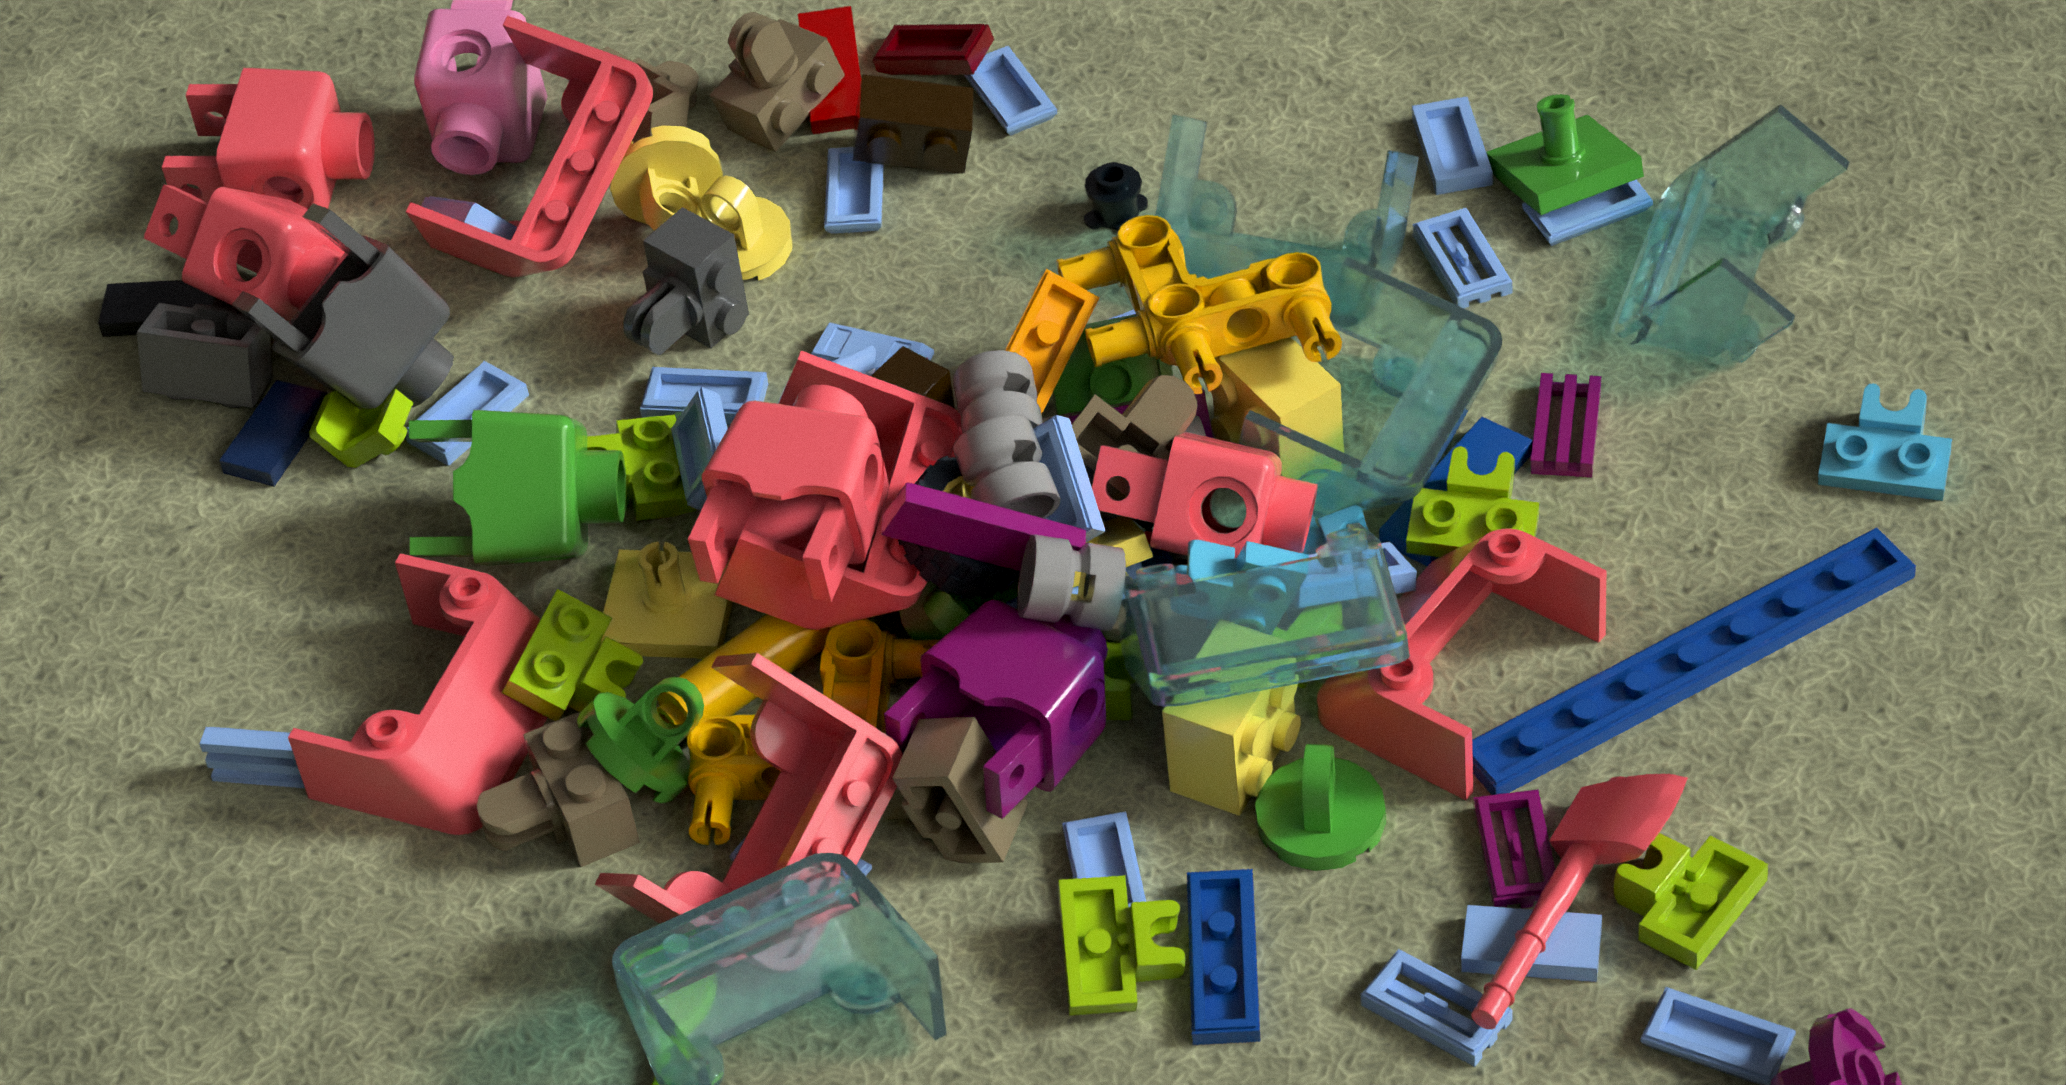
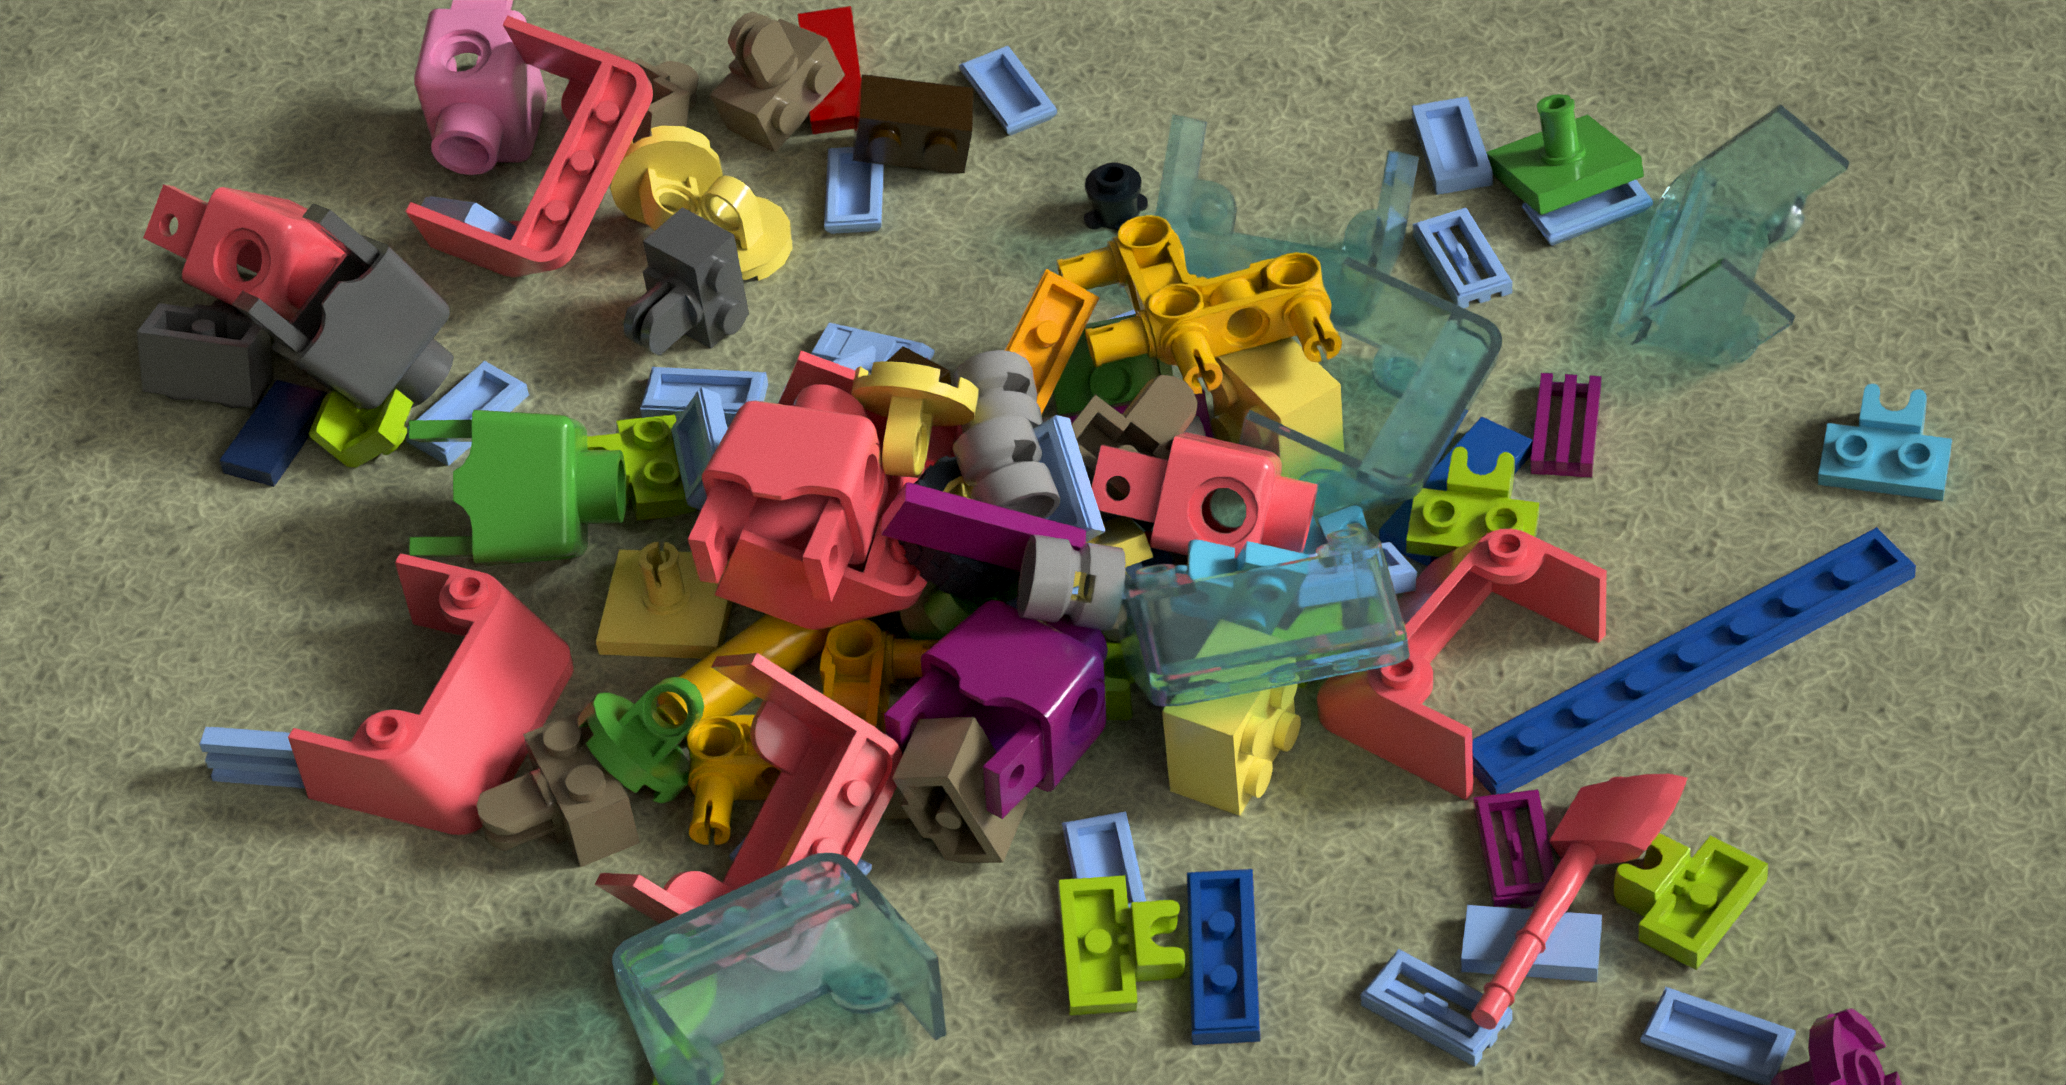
(130, 304): black tile -> none
(276, 139): coral piece -> none
(570, 660): lime plate -> none
(913, 404): none -> light yellow tile
(934, 49): dark red tile -> none
(1320, 811): bright green tile -> none

